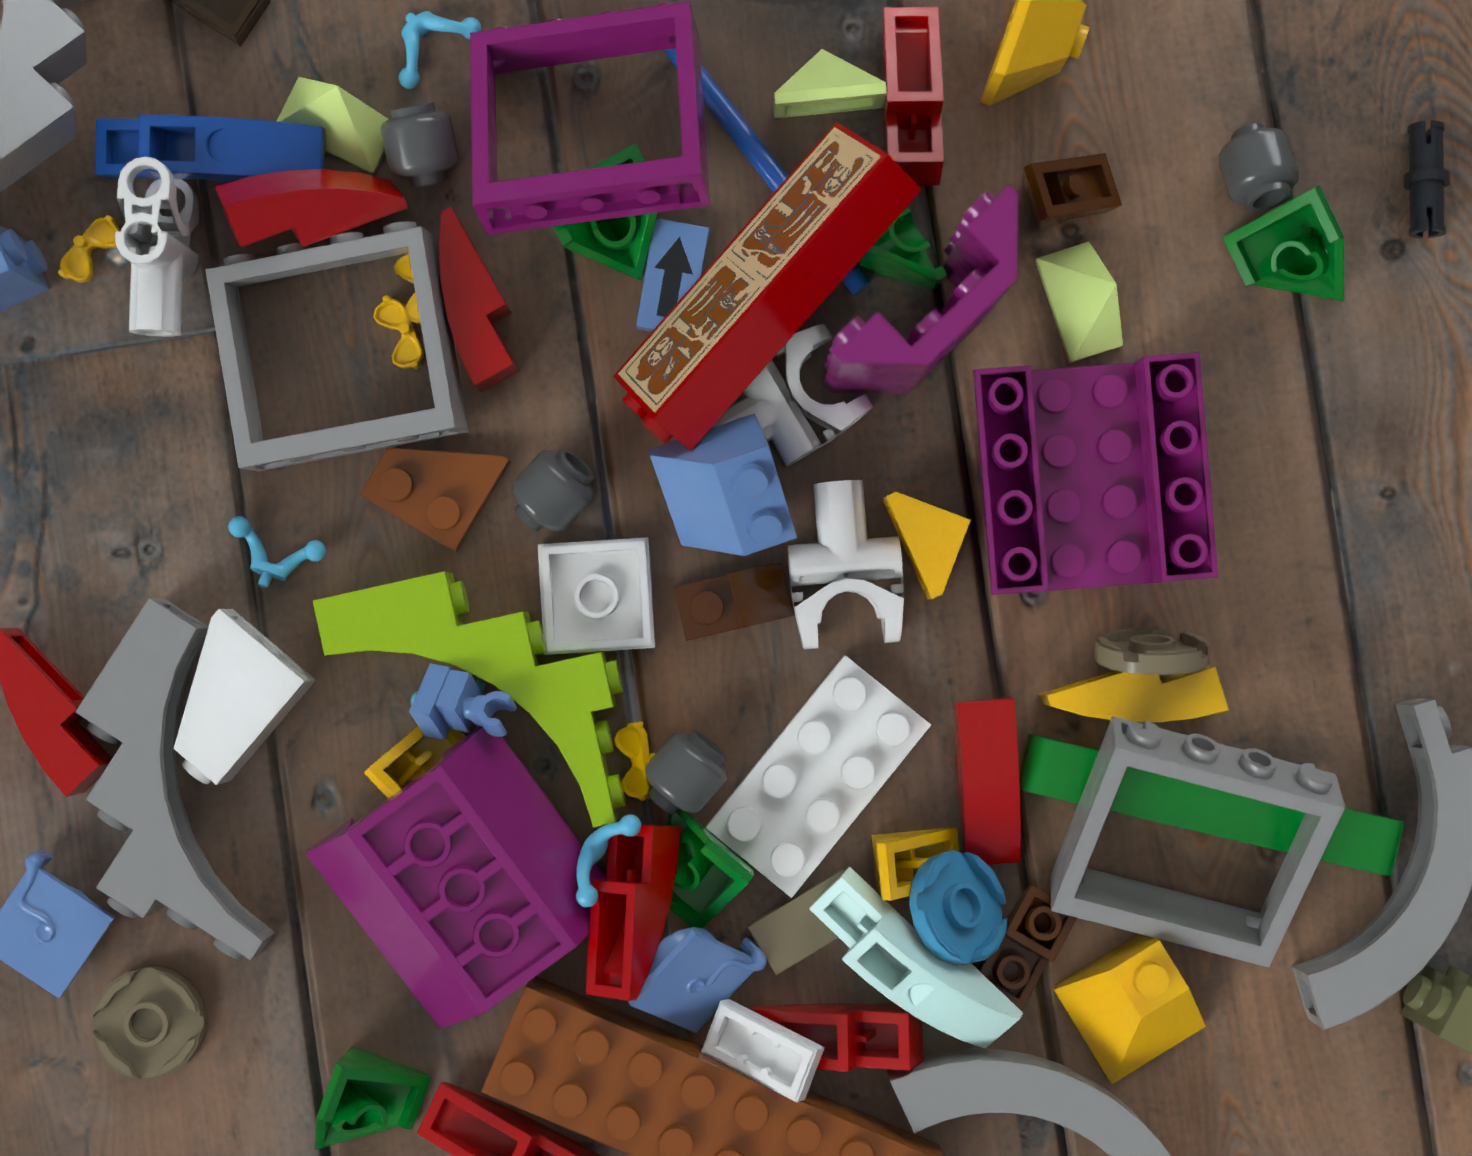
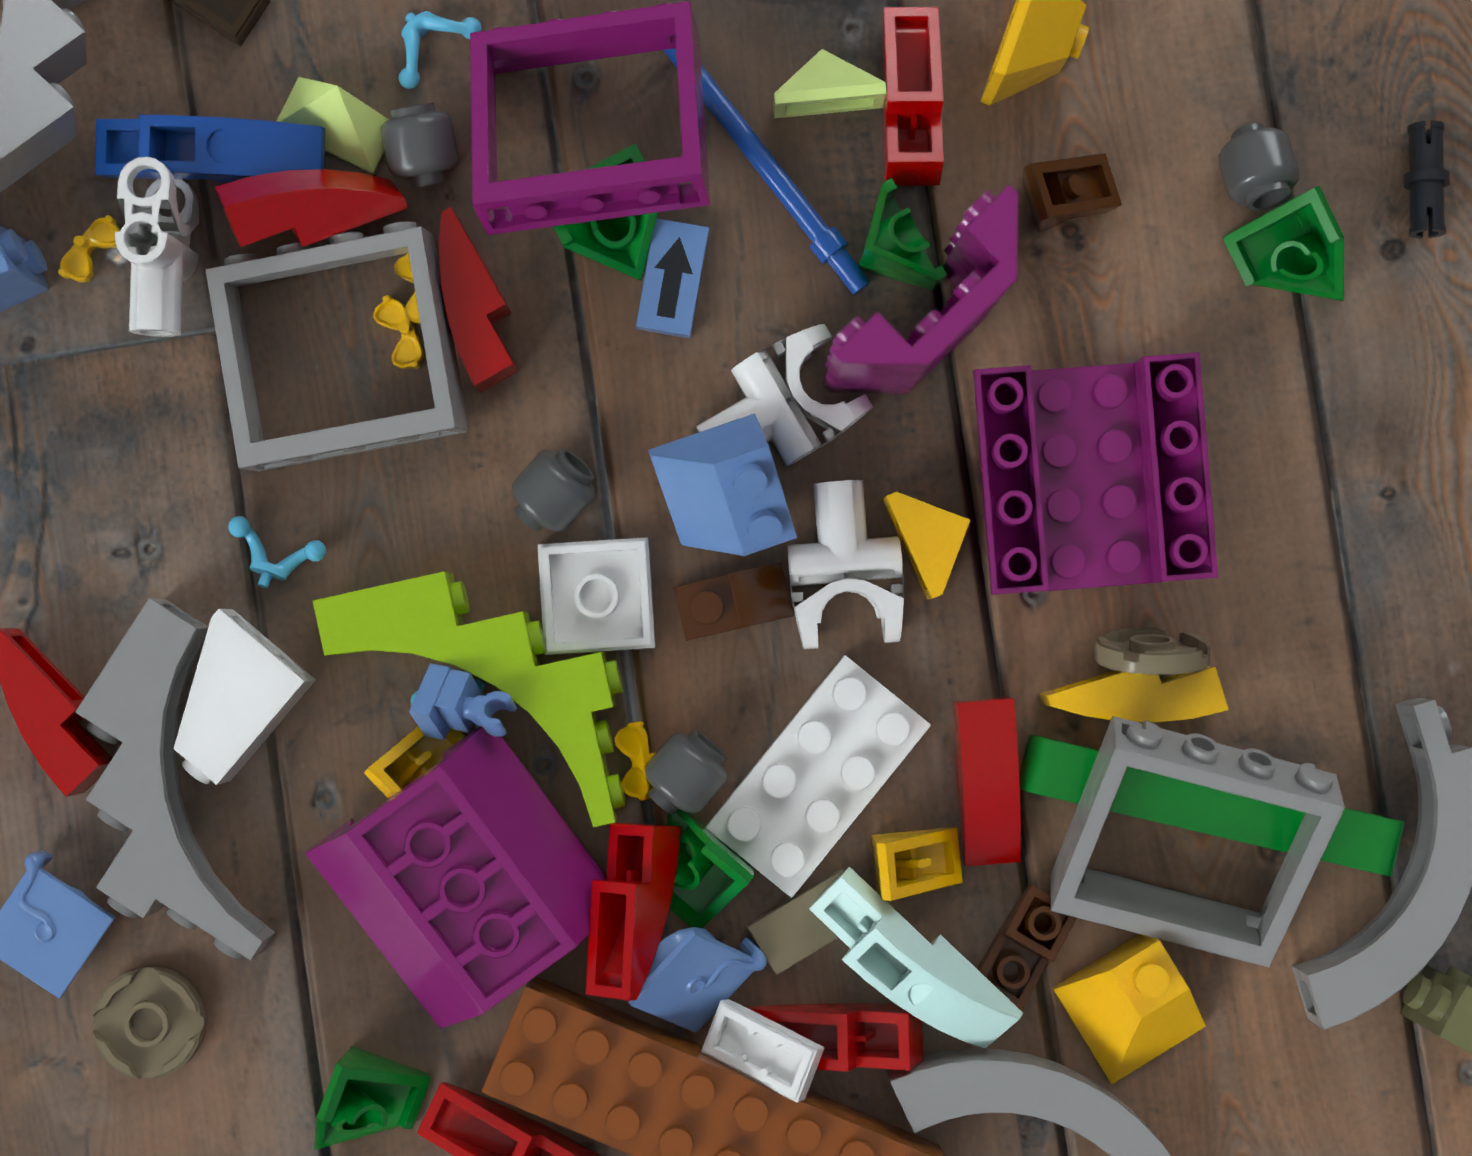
(435, 489): dark orange wing -> none
(594, 849): medium azure piece -> none
(764, 285): brick -> none
(958, 907): dark azure tile -> none
(1082, 301): yellowish green slope -> none

